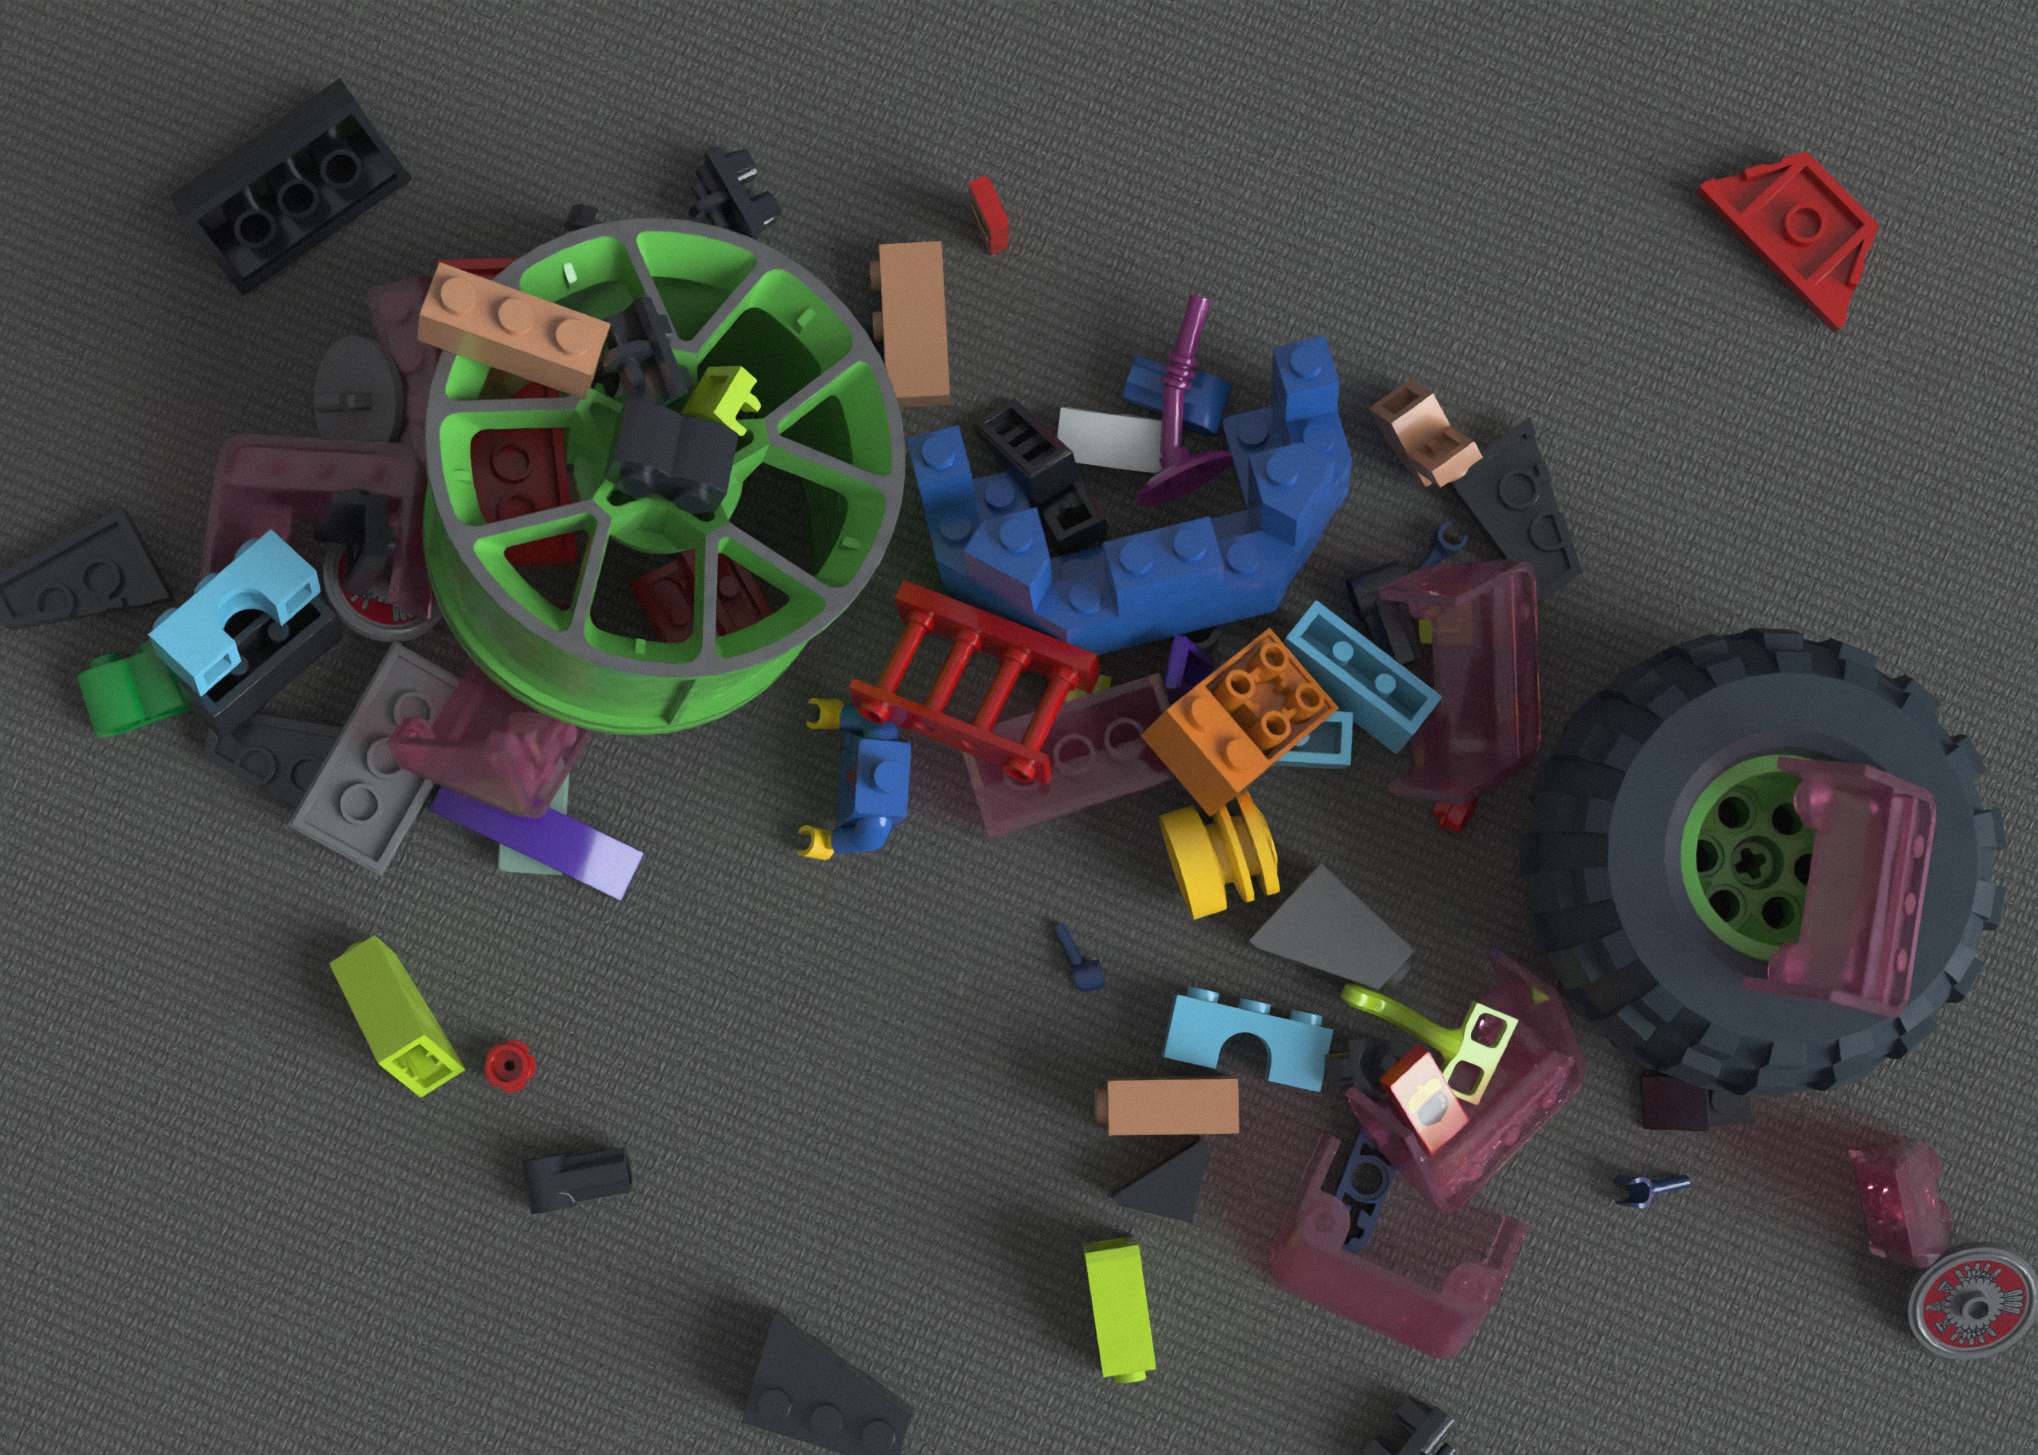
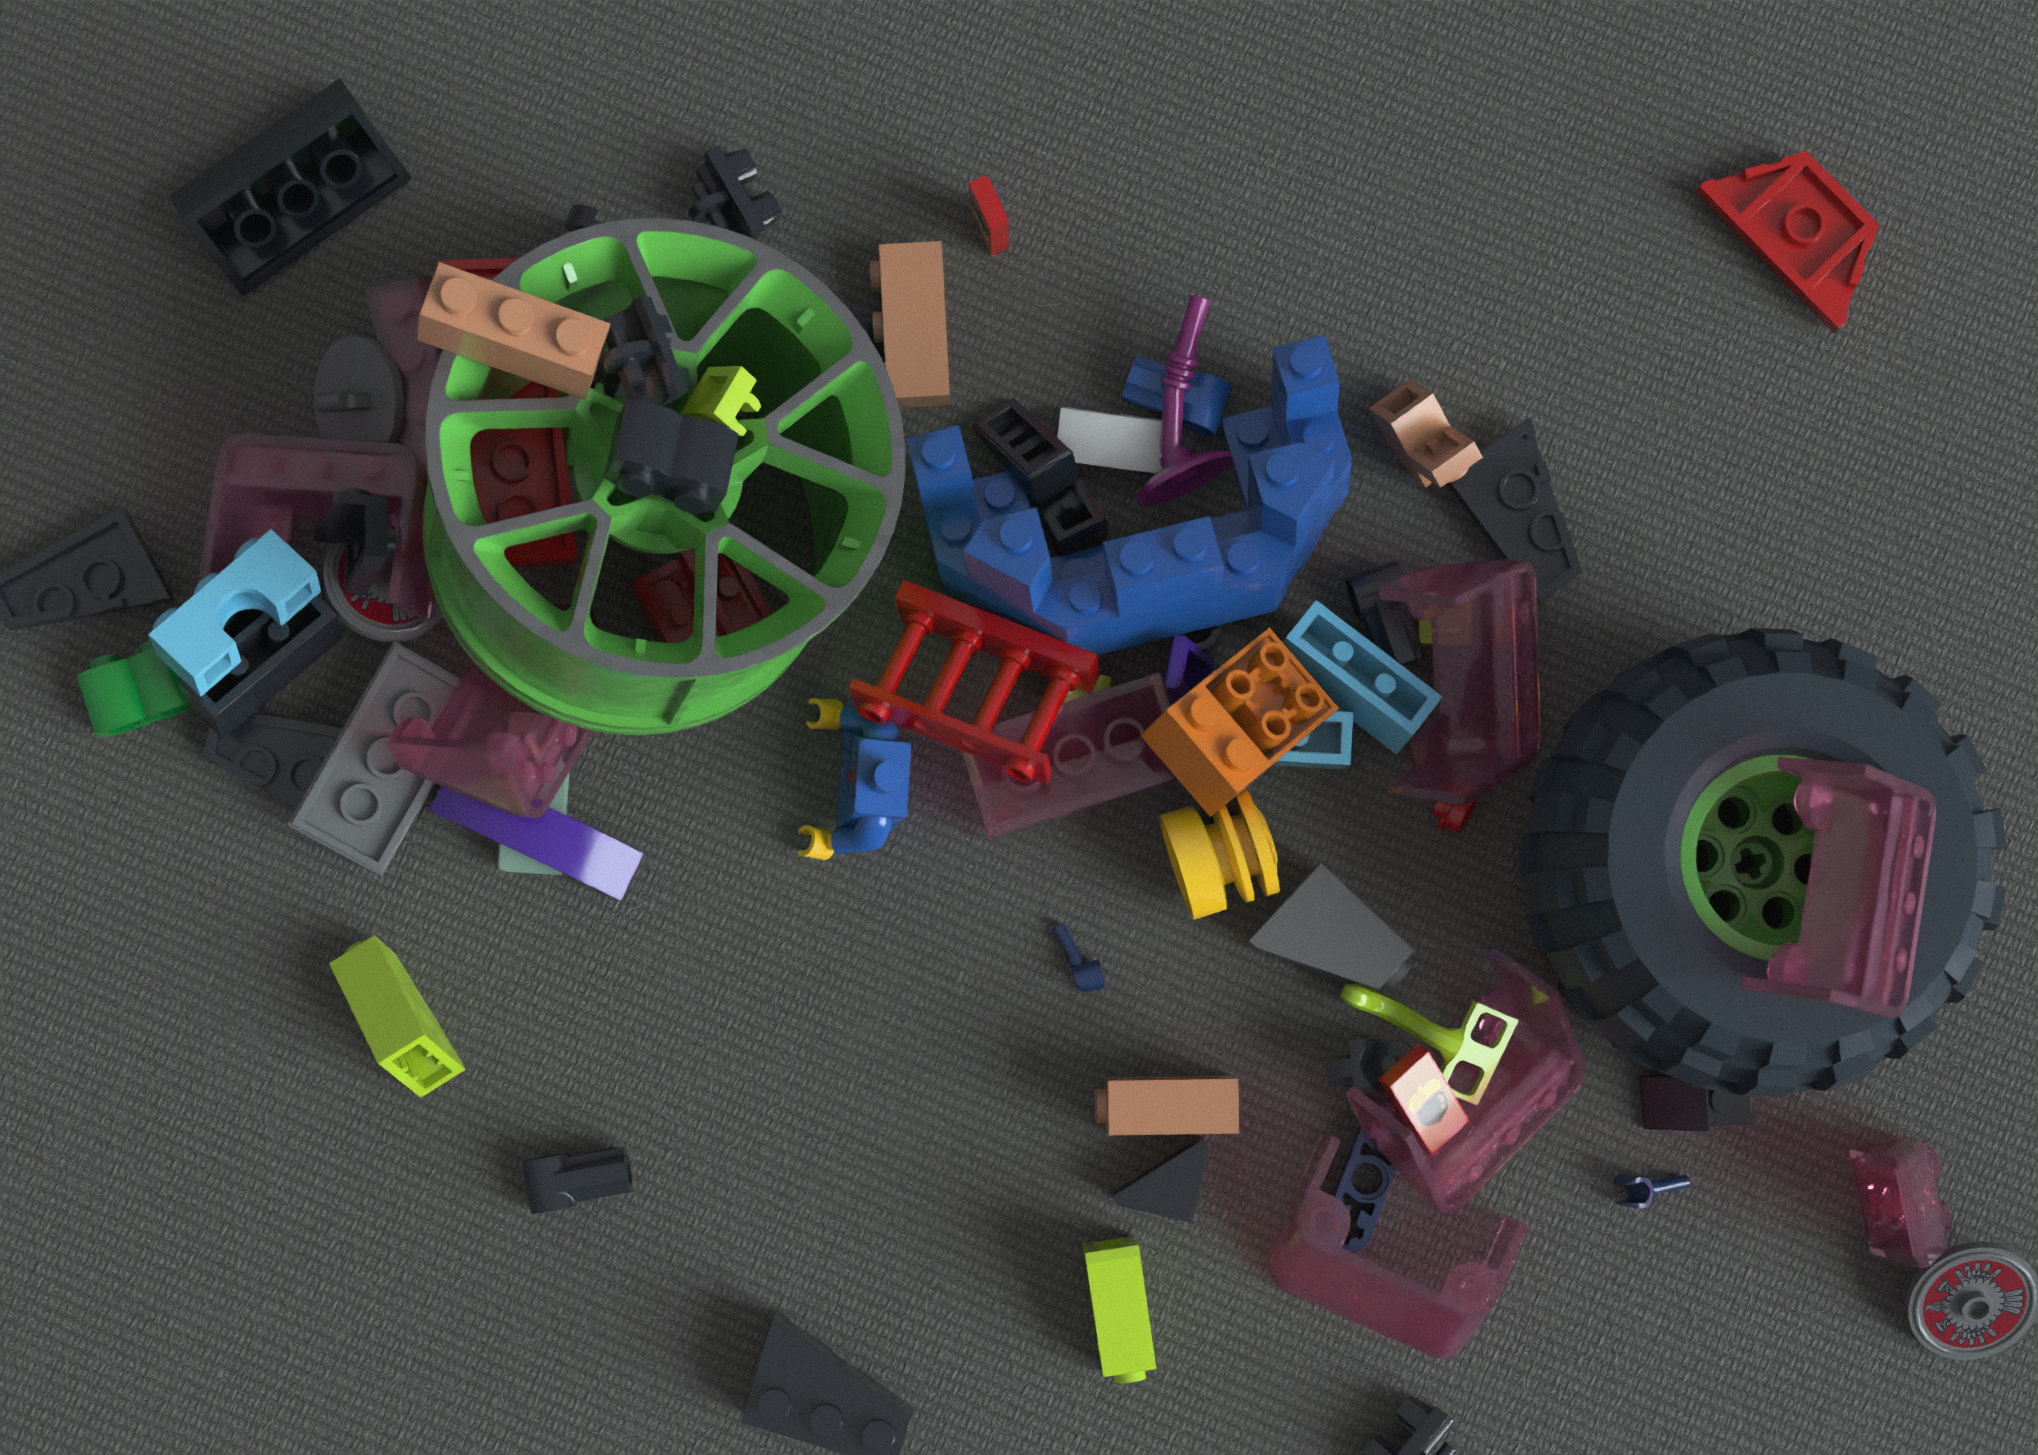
(495, 1068): red plate -> none
(1293, 1045): medium azure arch -> none
(1440, 548): dark blue hand -> none

